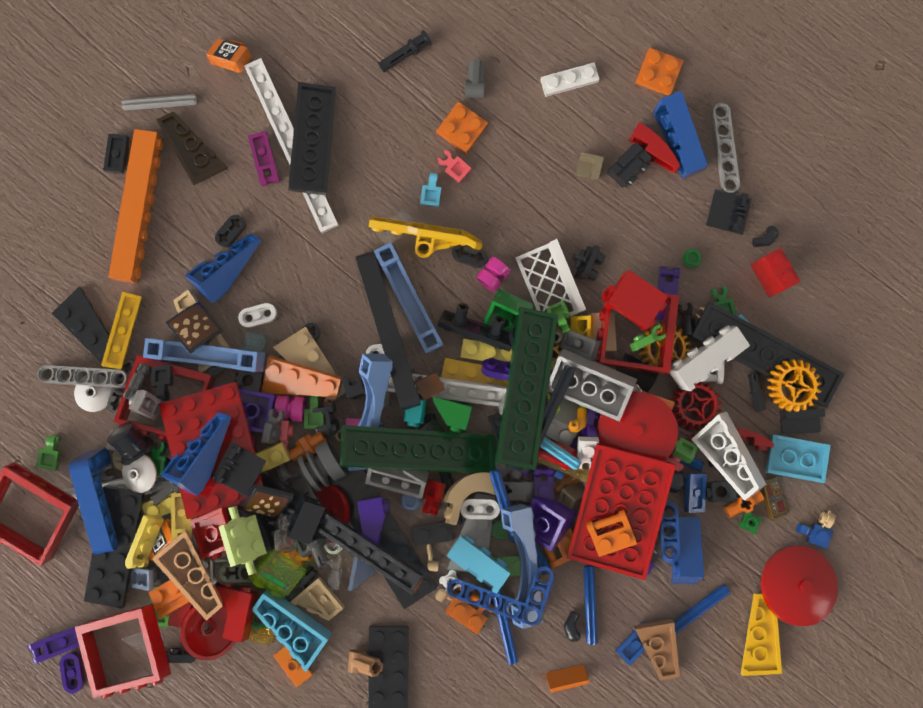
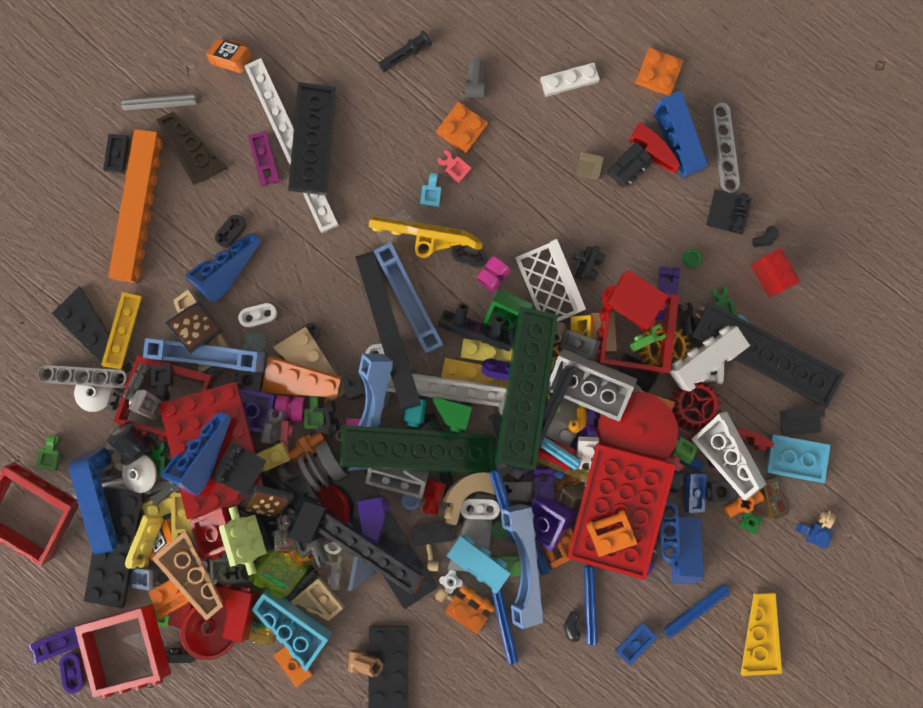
(429, 385): reddish brown panel -> none
(505, 602): blue beam -> none
(561, 310): bright green plate -> none
(567, 678): orange slope -> none
(661, 647): medium nougat wing -> none
(757, 392): black axle -> none
(797, 378): light orange gear -> none
(799, 585): red dish -> none

